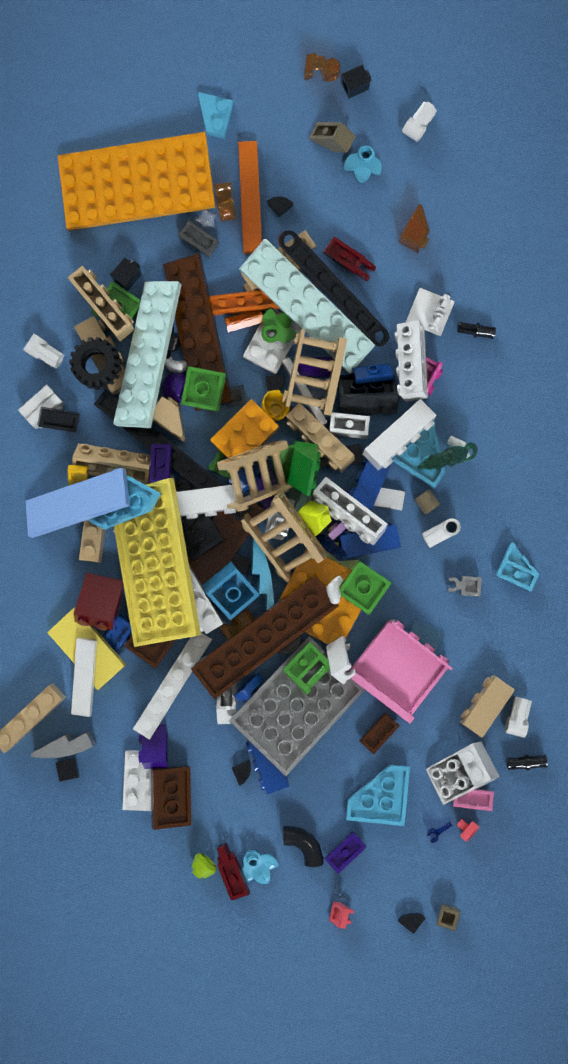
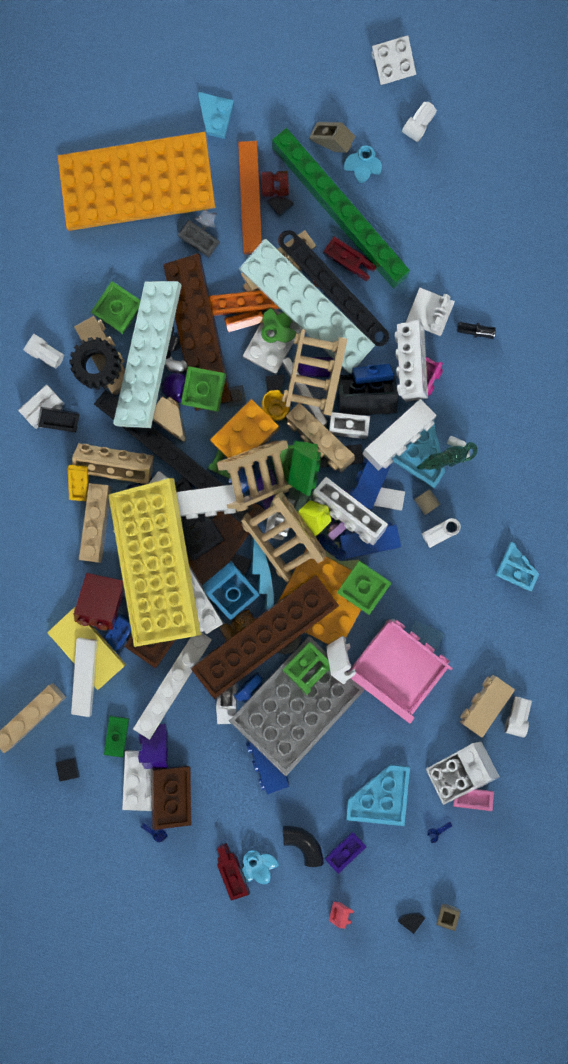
(65, 746): light grey slope -> none
(77, 503): light blue tile -> none
(98, 299): tan brick -> none
(116, 736): none -> green plate
(126, 273): black brick -> none
(141, 500): medium azure plate -> none
(158, 836): none -> clear blue hand
(160, 462): dark purple plate -> none
(203, 866): lime cone -> none
(225, 202): clear orange leg -> none
(242, 771): black tile -> none
(268, 179): none -> clear red wheel
(328, 68): clear orange leg -> none
(333, 589): white arm -> none
(340, 208): none -> green brick
(355, 81): black brick -> none
(379, 733): reddish brown plate -> none
(393, 60): none -> white hinge
(416, 231): clear orange slope -> none
(468, 585): light grey plate -> none
(469, 829): coral tile -> none
(527, 762): black pin -> none

